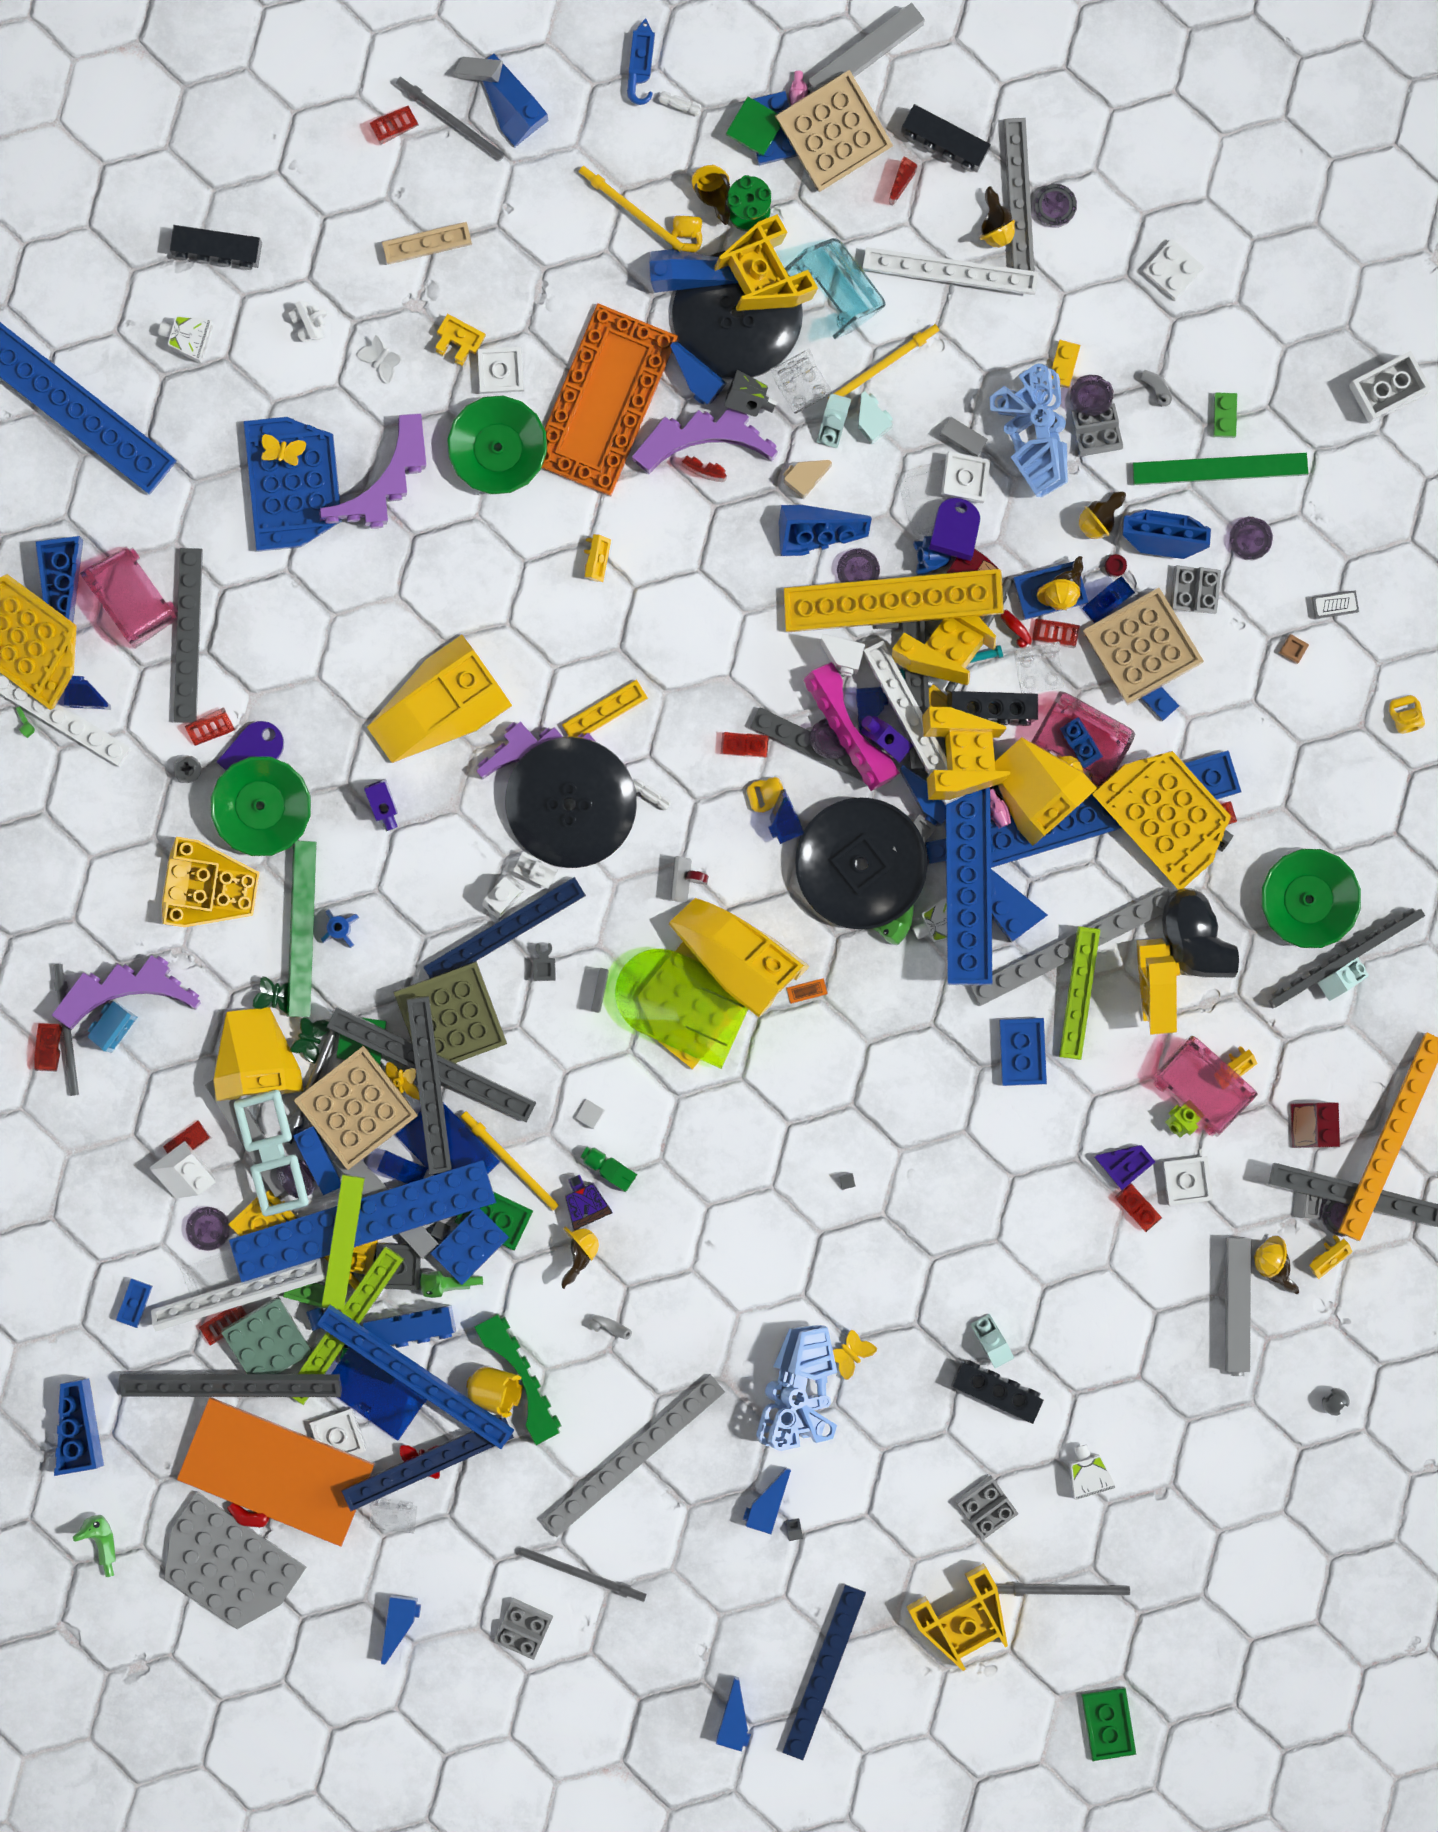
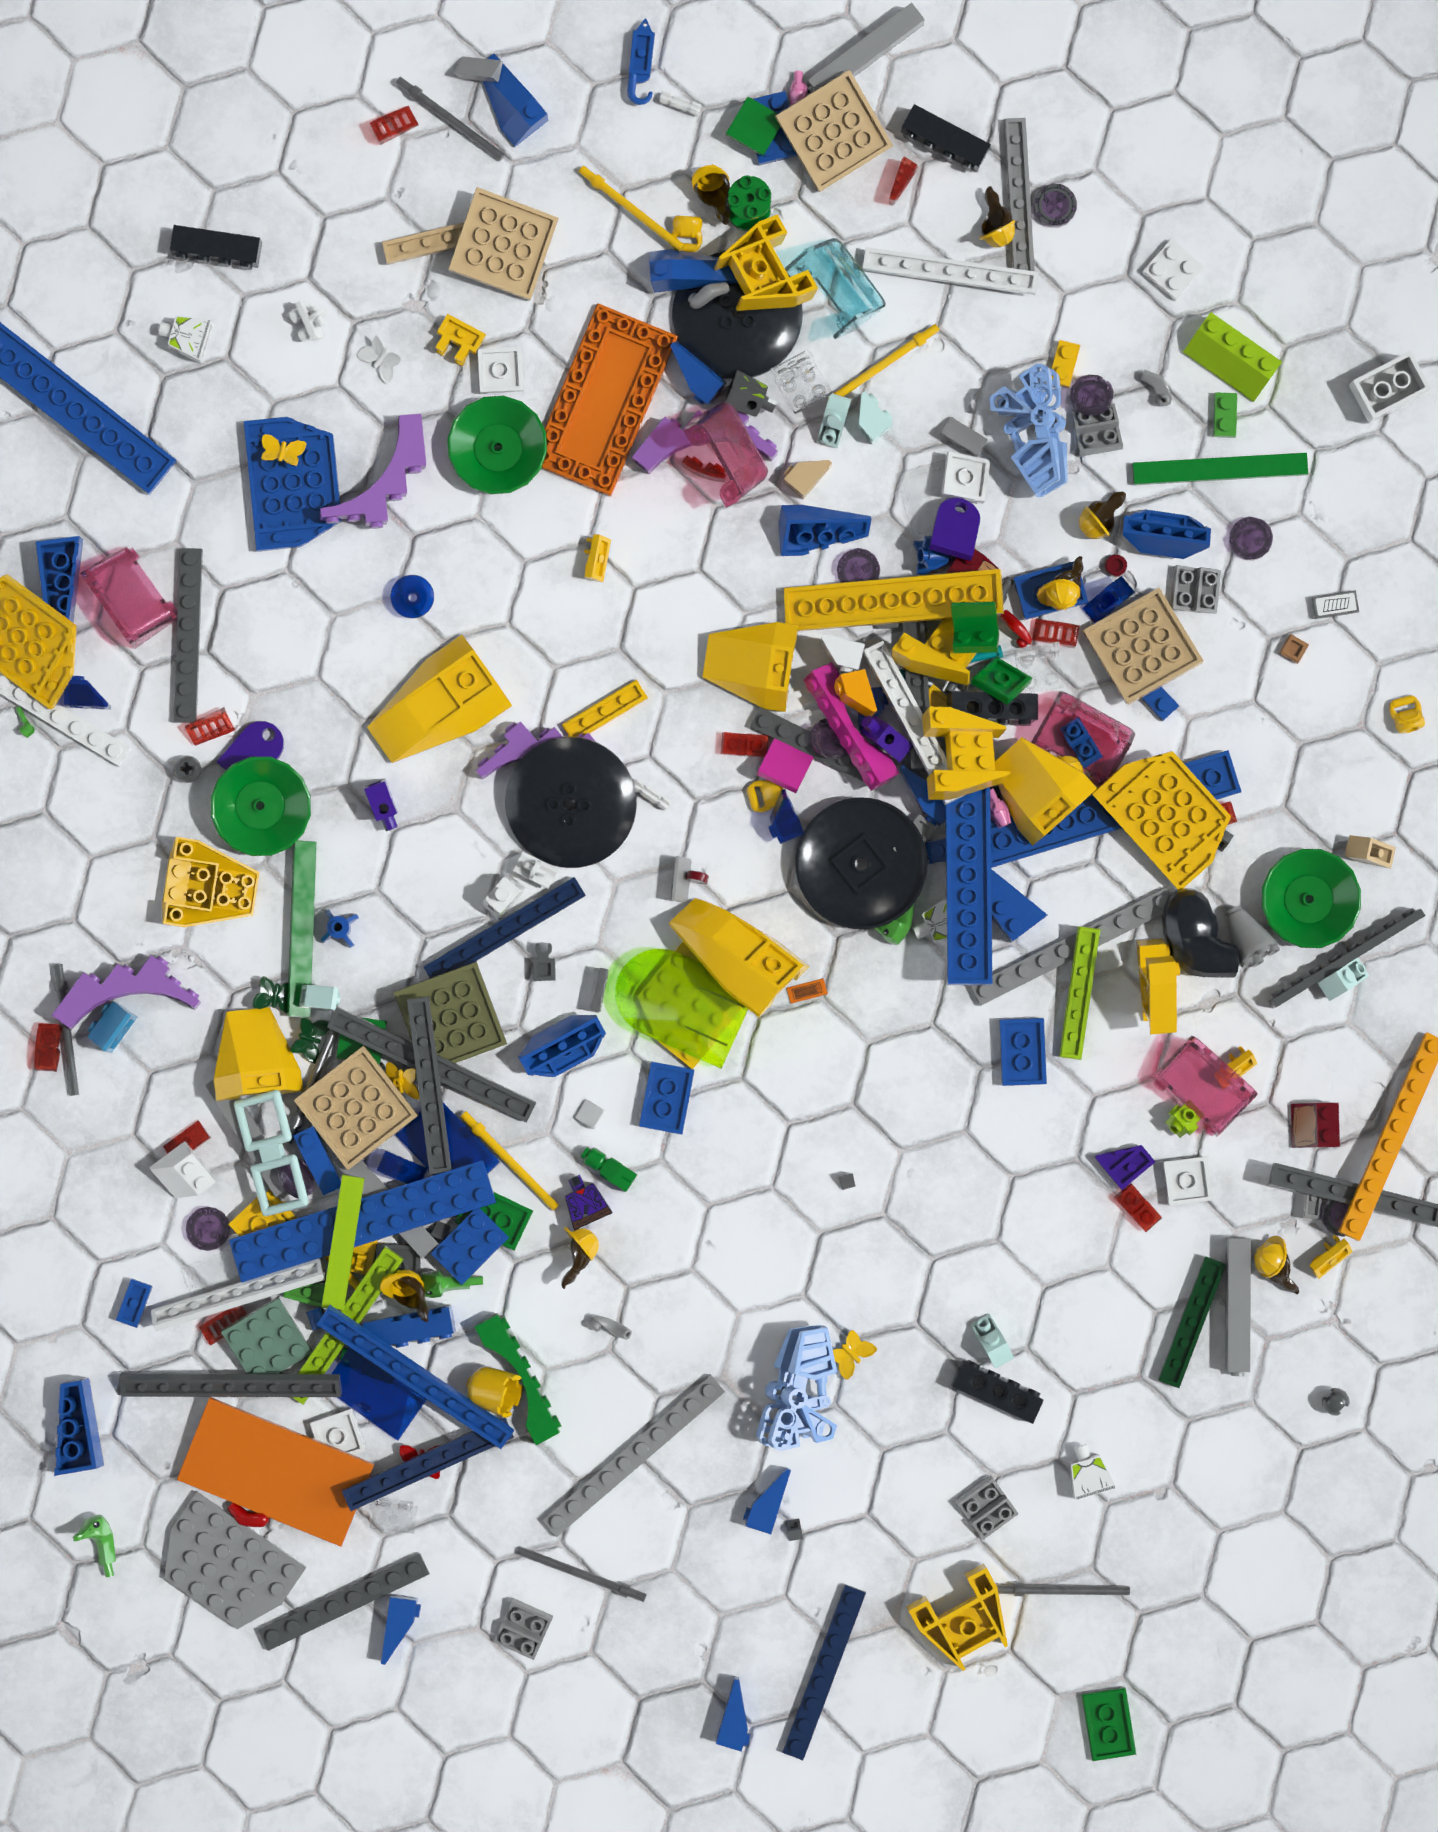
(319, 997): none -> light aqua slope
(344, 1602): none -> dark grey plate
(406, 1289): none -> piece
(412, 585): none -> clear blue dish
(503, 243): none -> tan plate
(562, 1046): none -> blue wedge
(666, 1098): none -> blue plate
(707, 293): none -> light grey arm
(733, 448): none -> clear pink windscreen
(753, 662): none -> yellow wedge
(785, 765): none -> dark pink tile
(856, 692): none -> light orange slope
(975, 627): none -> green bracket
(1001, 680): none -> green tile
(1191, 1322): none -> dark green plate
(1232, 356): none -> lime slope
(1249, 937): none -> light grey cone
(1370, 851): none -> tan slope

